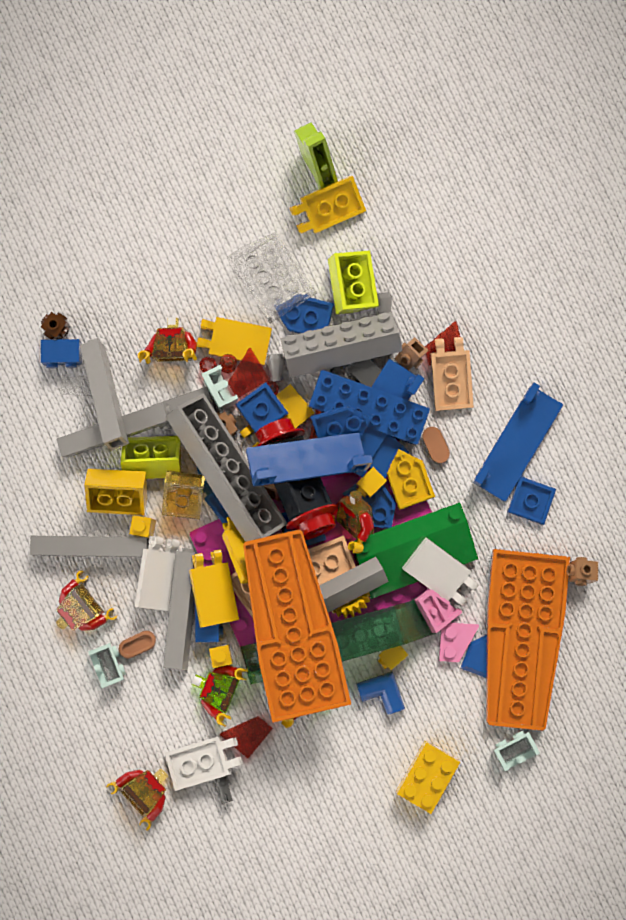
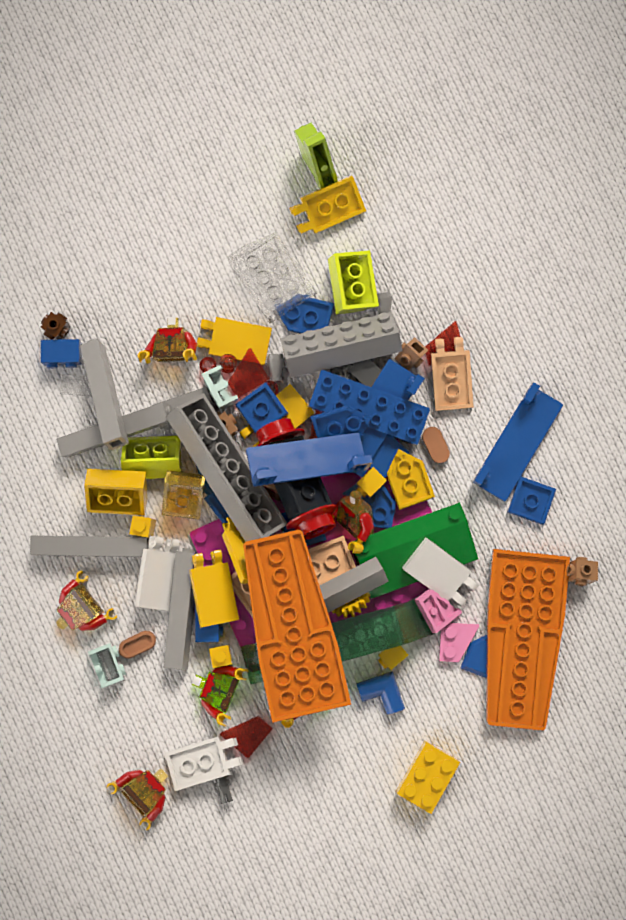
(516, 750): light aqua window -> none

